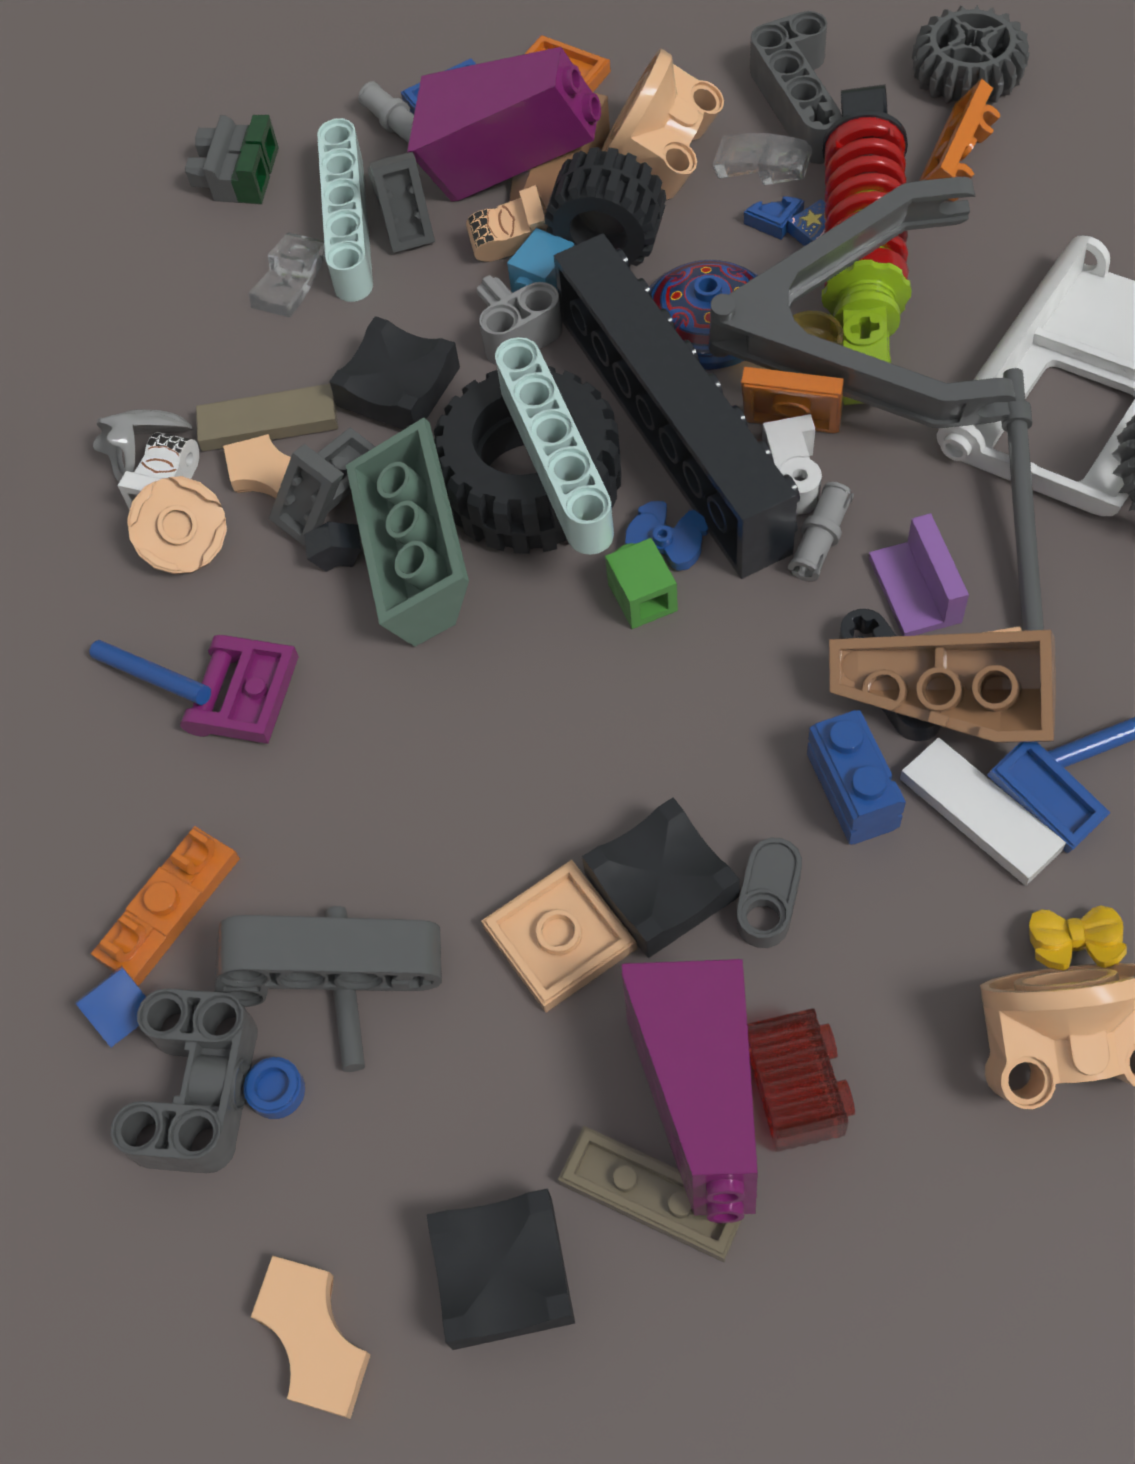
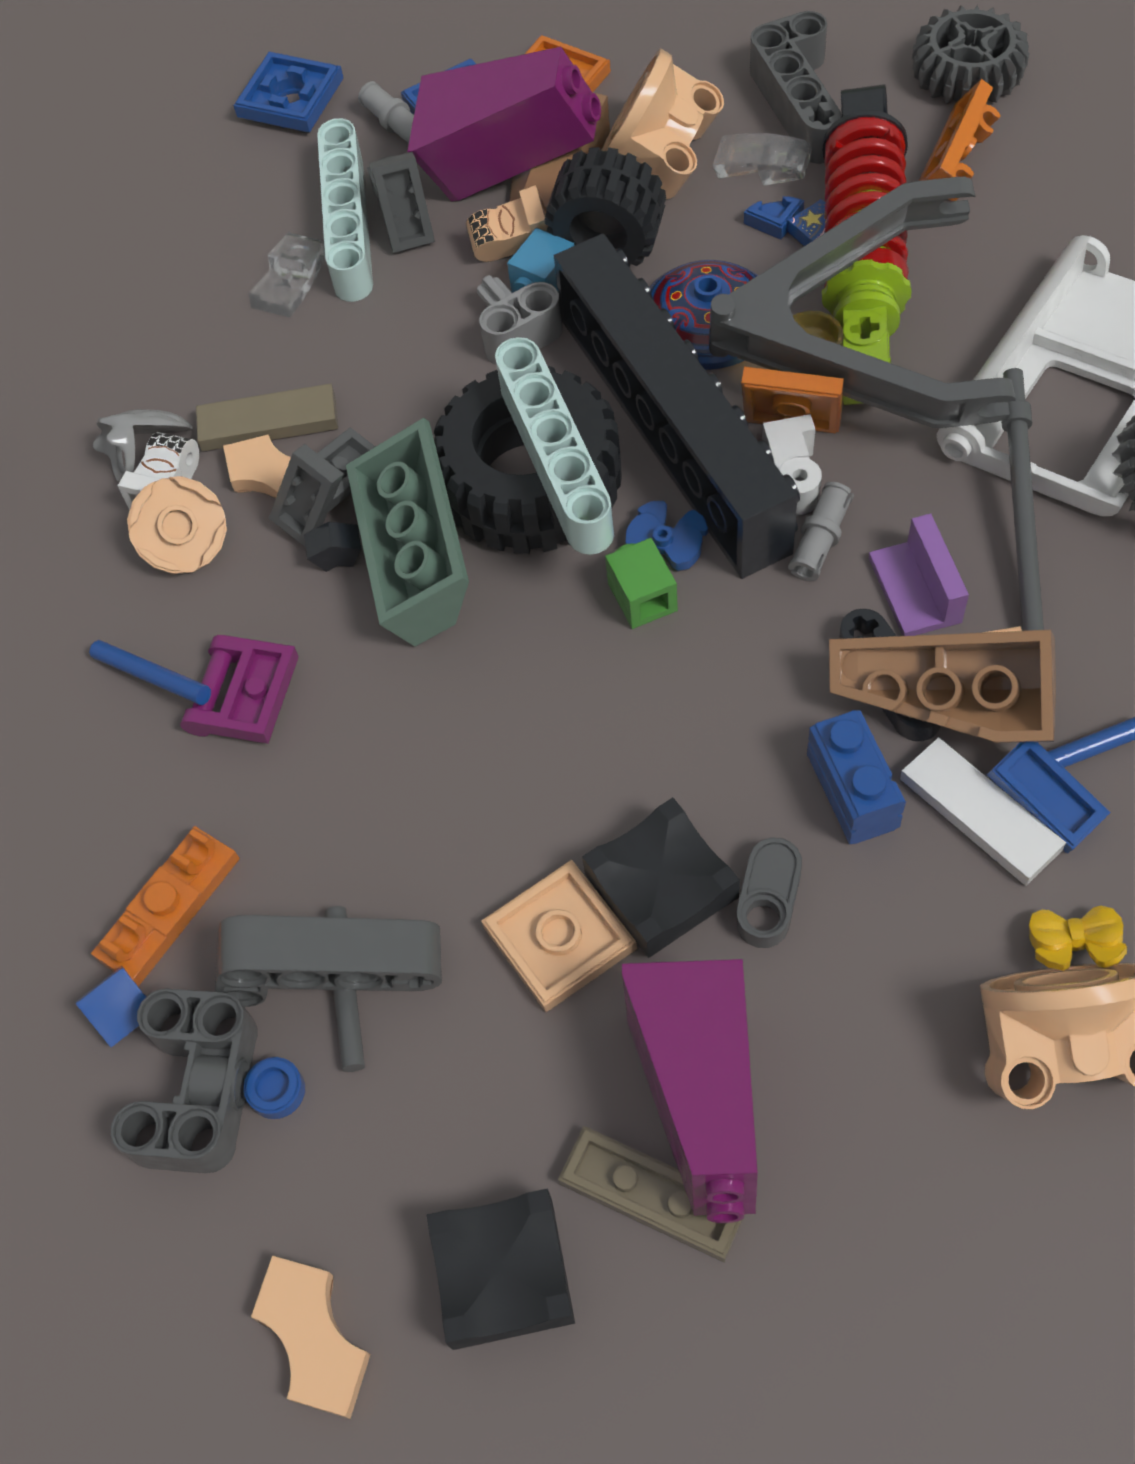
(235, 159): hips -> none
(285, 75): none -> blue piece
(395, 375): black brick -> none
(797, 1079): clear red brick -> none

